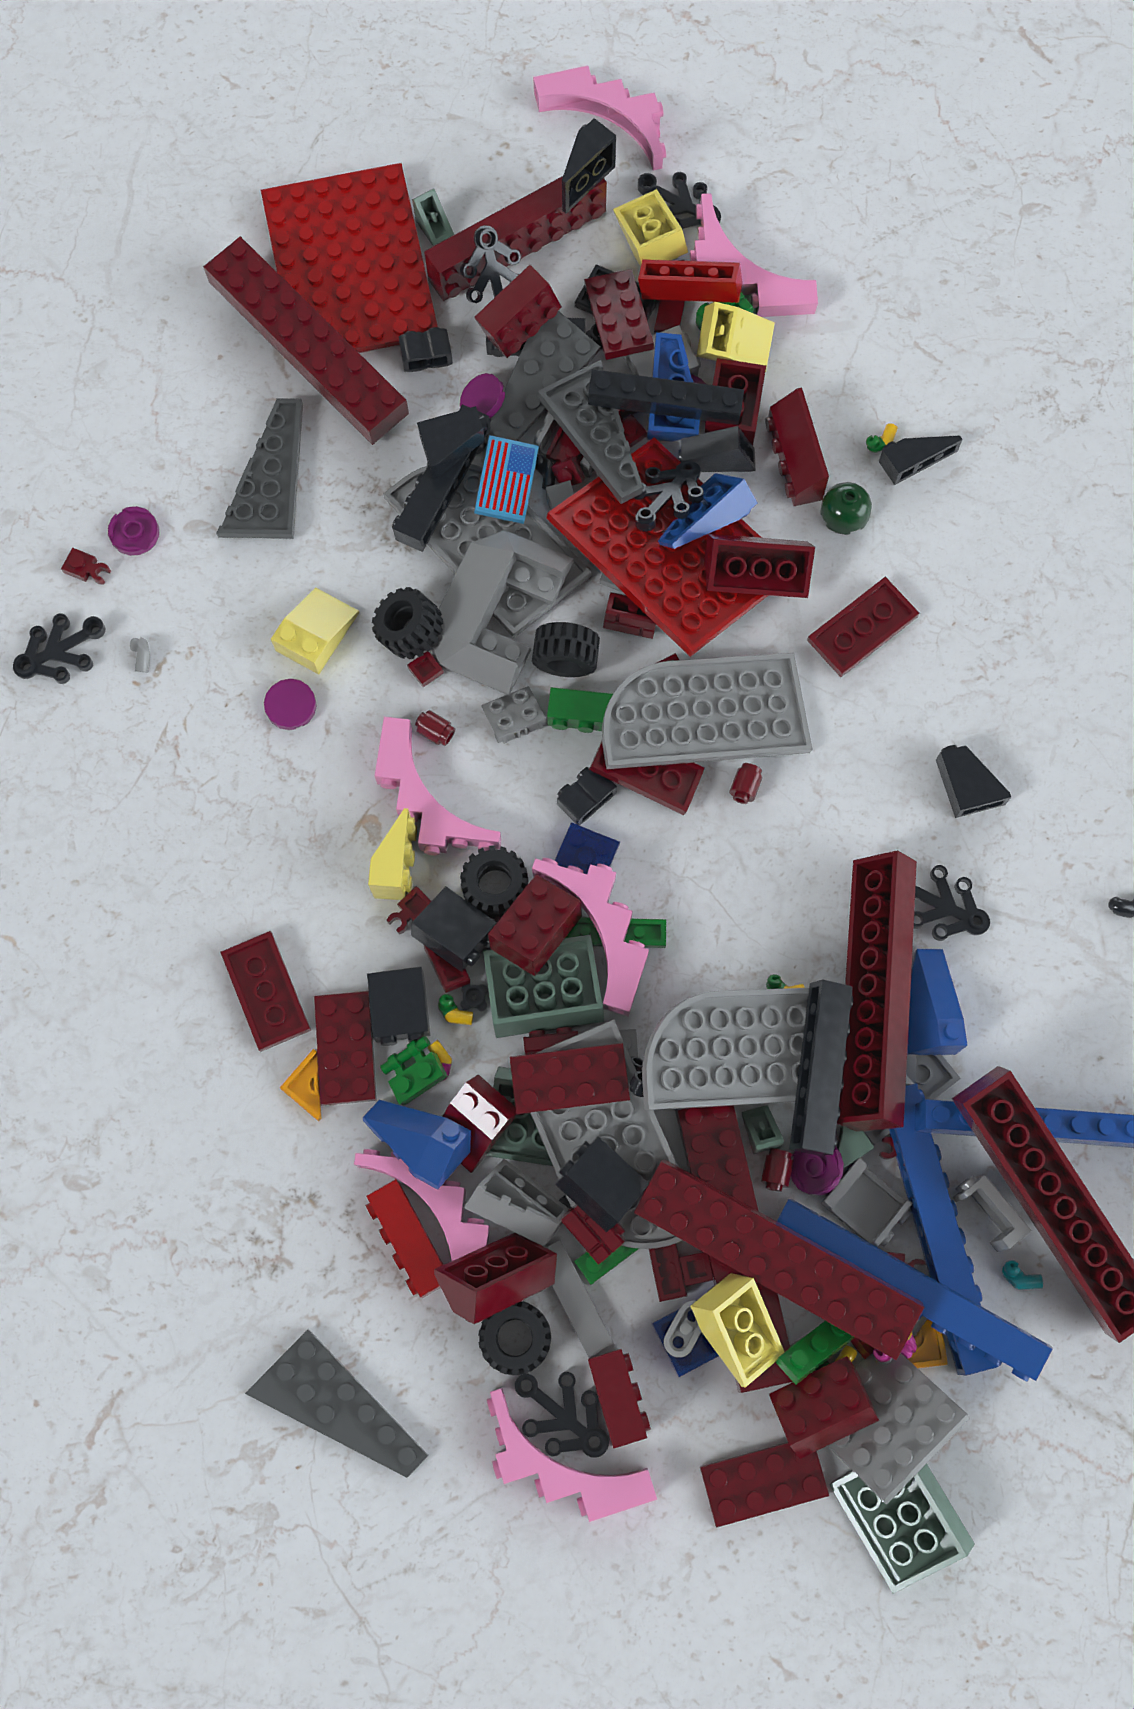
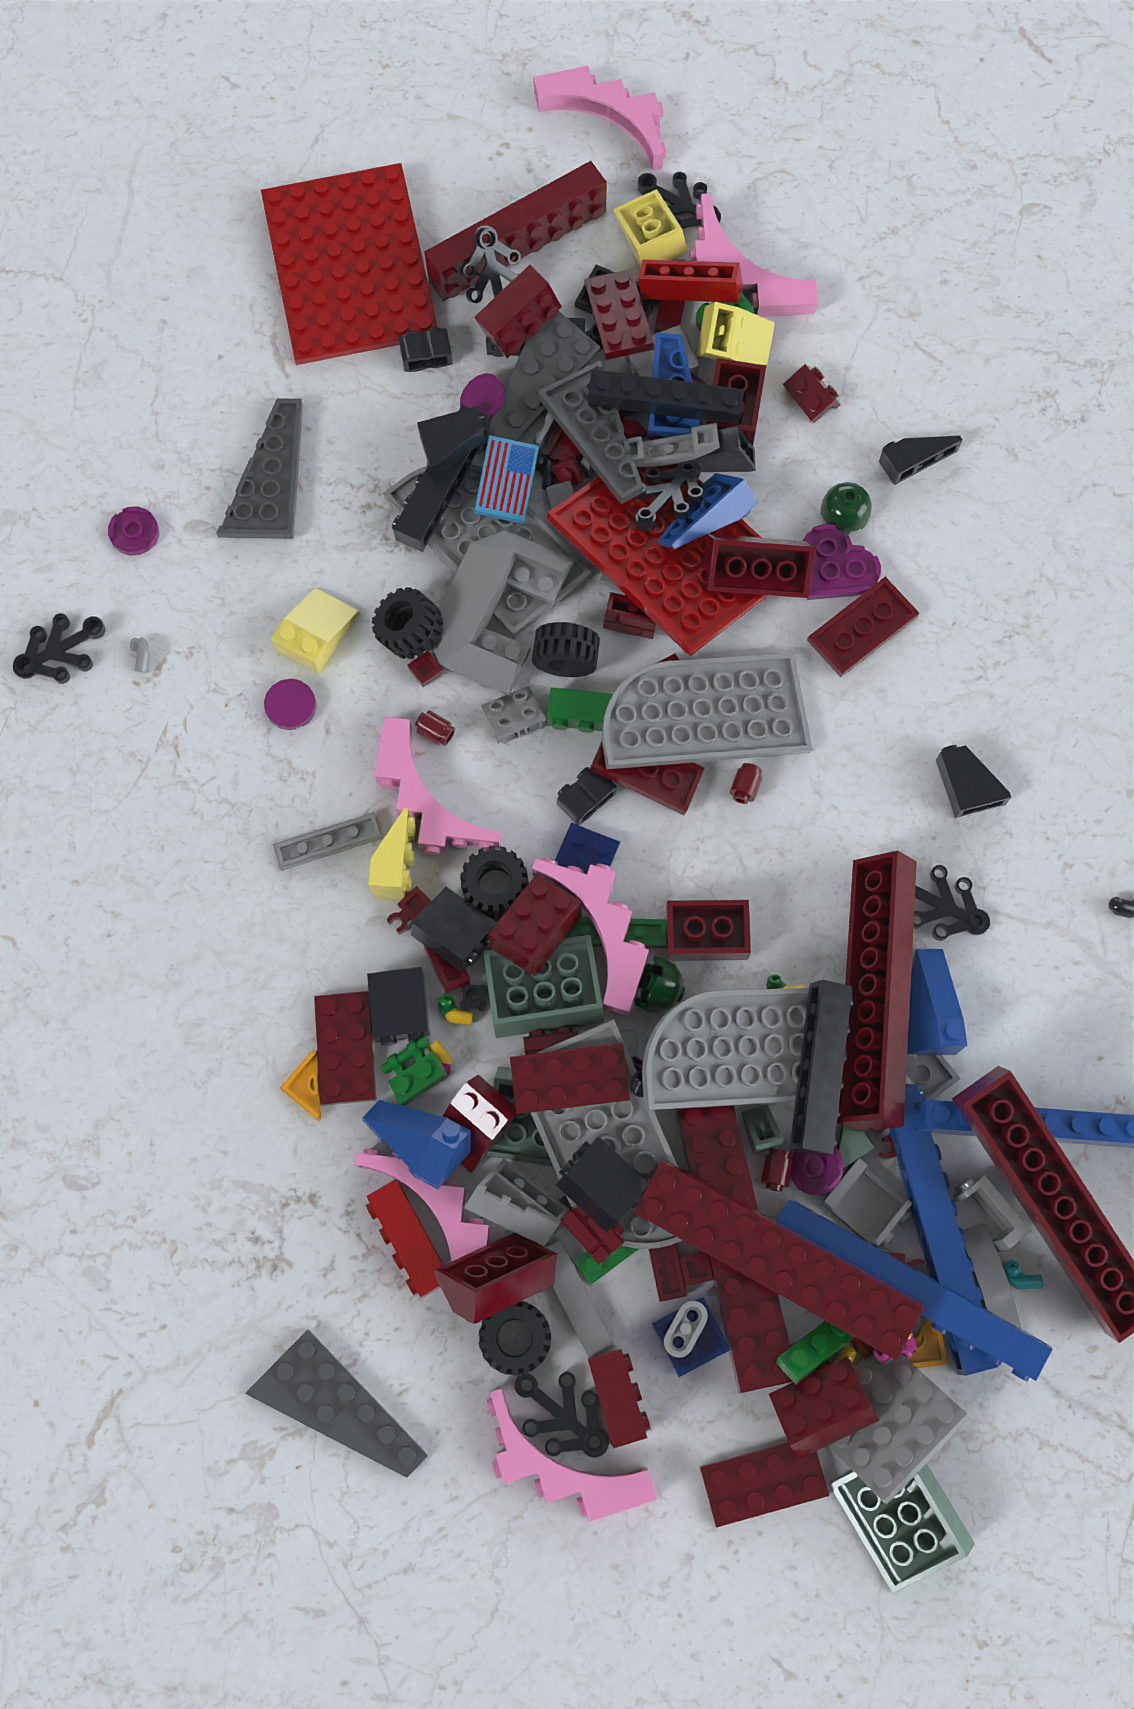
(82, 565): dark red plate -> none
(265, 991): dark red plate -> none
(306, 340): dark red brick -> none
(328, 841): none -> light grey tile
(431, 217): sand green slope -> none
(589, 162): black slope -> none
(660, 986): none -> dark green cylinder
(674, 449): none -> light grey slope
(707, 930): none -> dark red brick
(738, 1327): light yellow slope -> none
(797, 449): dark red slope -> none
(811, 392): none -> dark red bracket
(840, 566): none -> magenta plate
(877, 443): arm -> none
(990, 1274): none -> light grey slope

